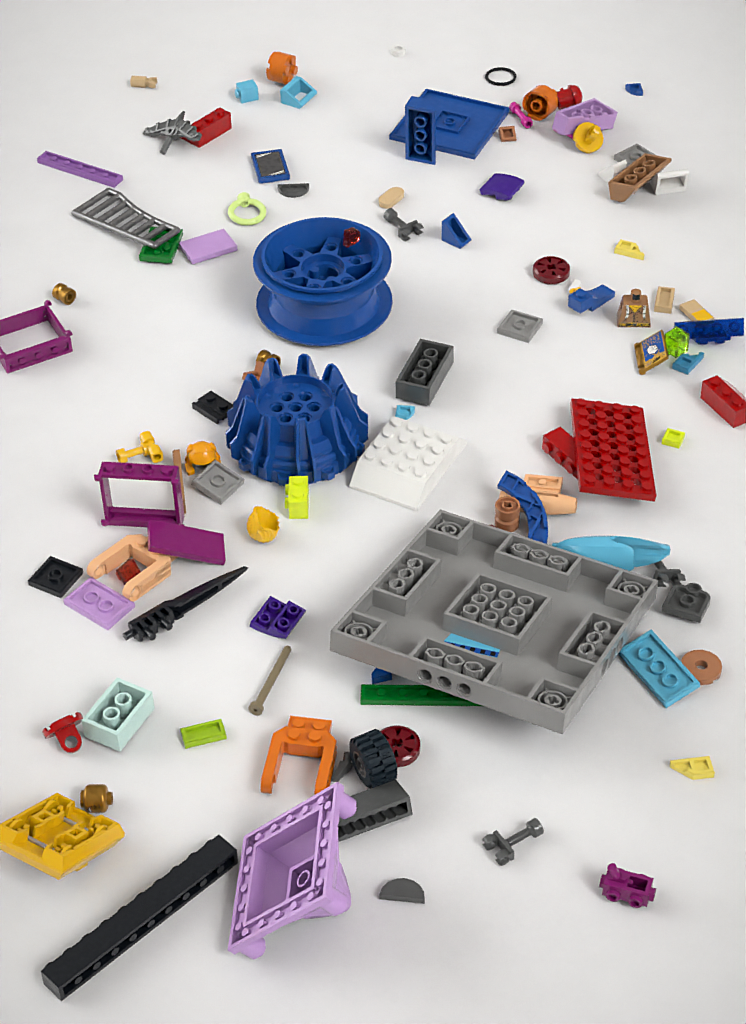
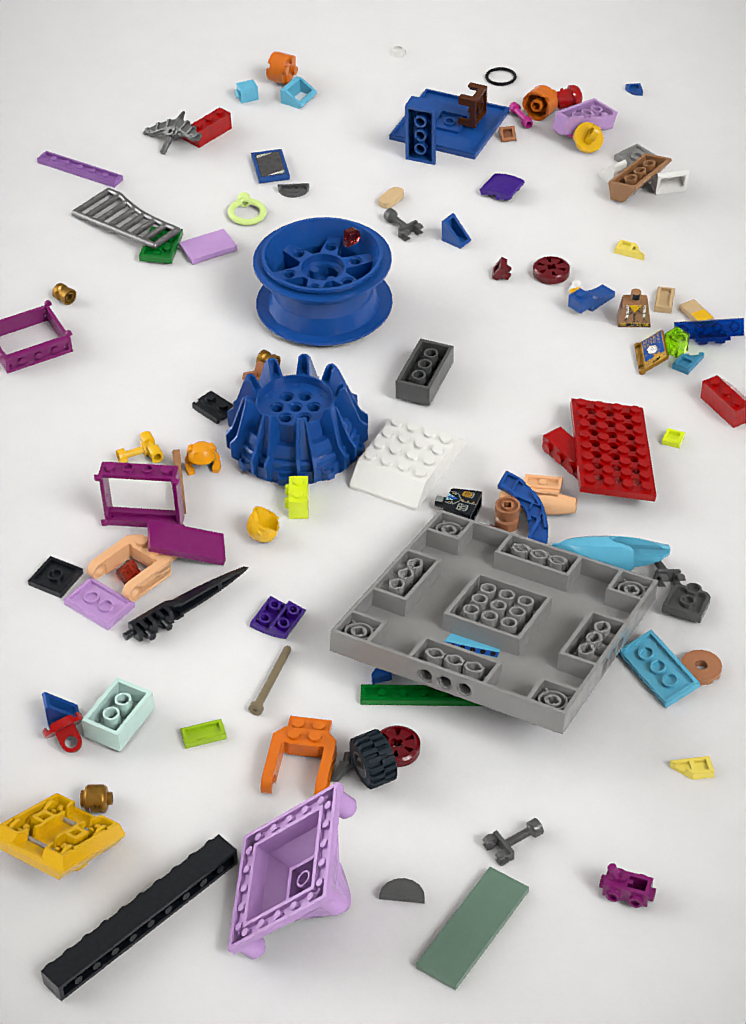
(57, 707): none -> blue slope
(143, 81): tan bar -> none
(217, 482): light grey tile -> none
(376, 808): dark grey brick -> none
(405, 412): medium azure tile -> none
(461, 502): none -> black torso
(472, 928): none -> sand green tile
(476, 103): none -> reddish brown panel
(501, 270): none -> dark red tile
(520, 326): light grey tile -> none

